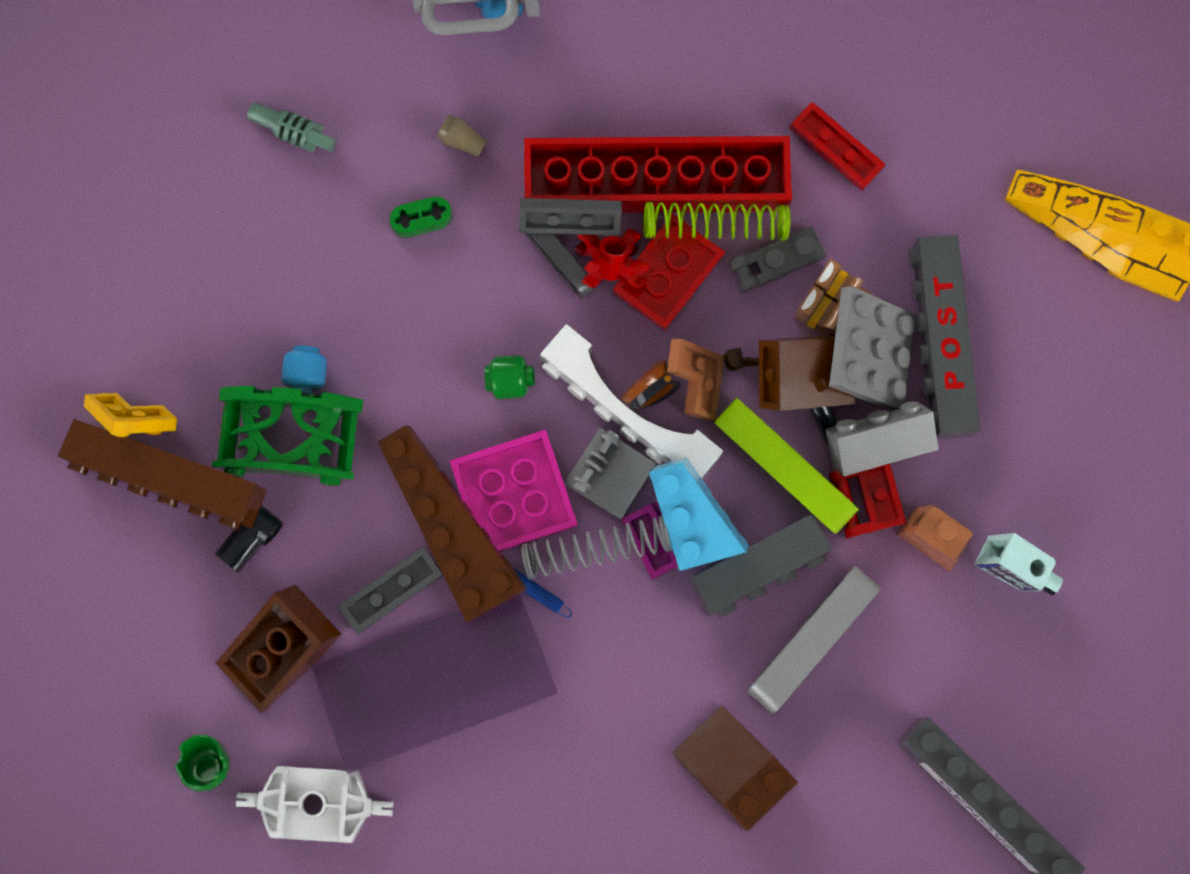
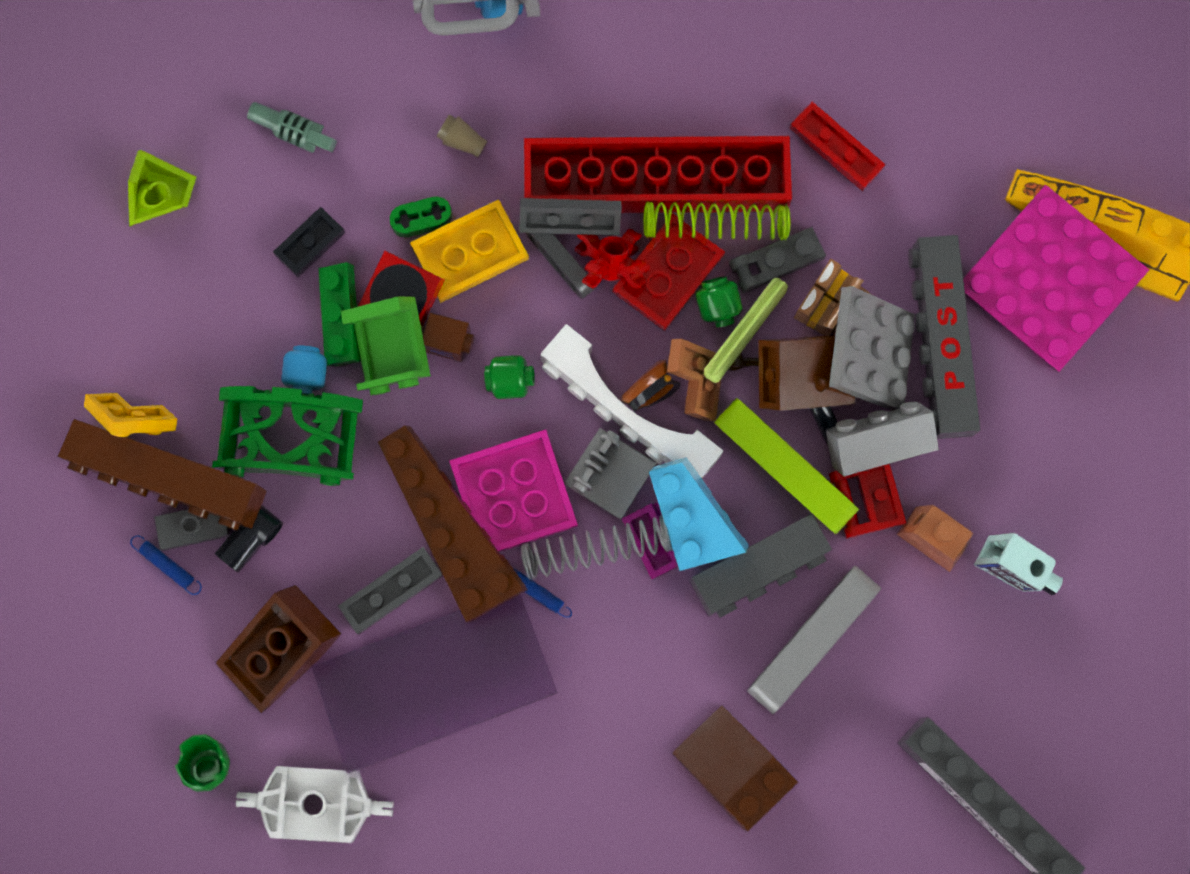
(156, 188): none -> lime slope
(166, 564): none -> blue piece
(185, 529): none -> dark grey plate
(309, 242): none -> black plate
(336, 295): none -> green plate
(389, 344): none -> bright green panel
(401, 278): none -> tile
(447, 337): none -> reddish brown brick
(470, 249): none -> yellow plate
(719, 301): none -> green head
(745, 330): none -> yellowish green axle
(1052, 278): none -> dark pink plate

